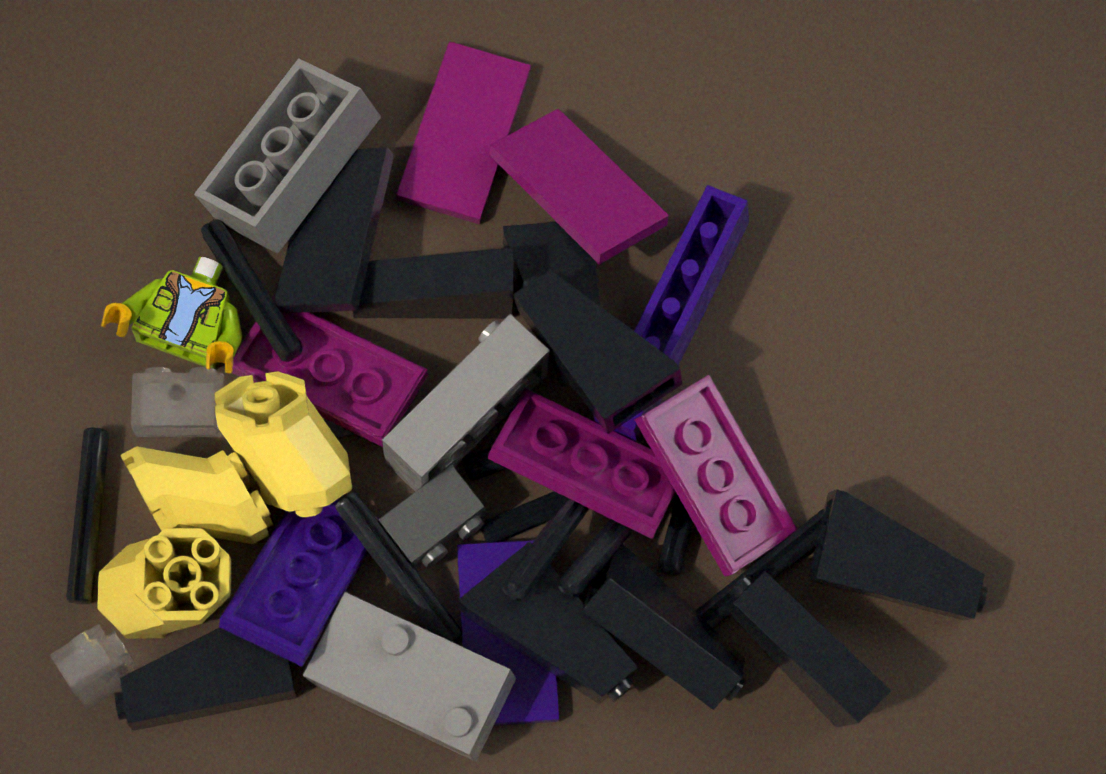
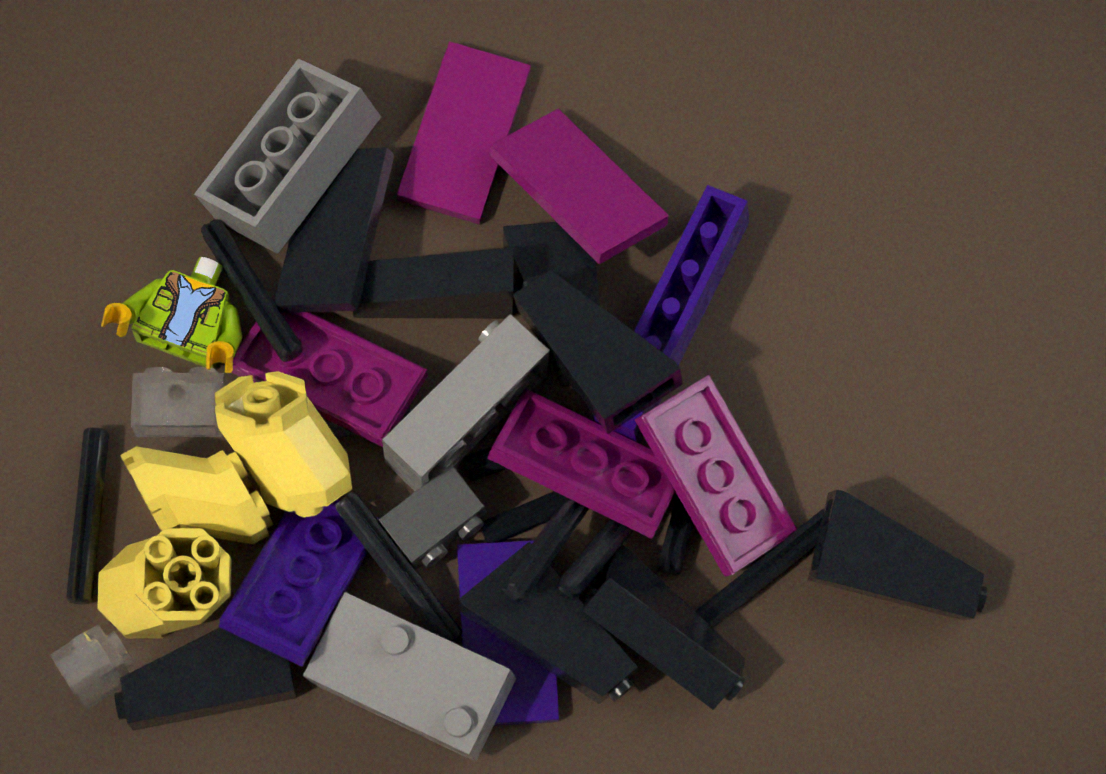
(805, 650): black slope -> none

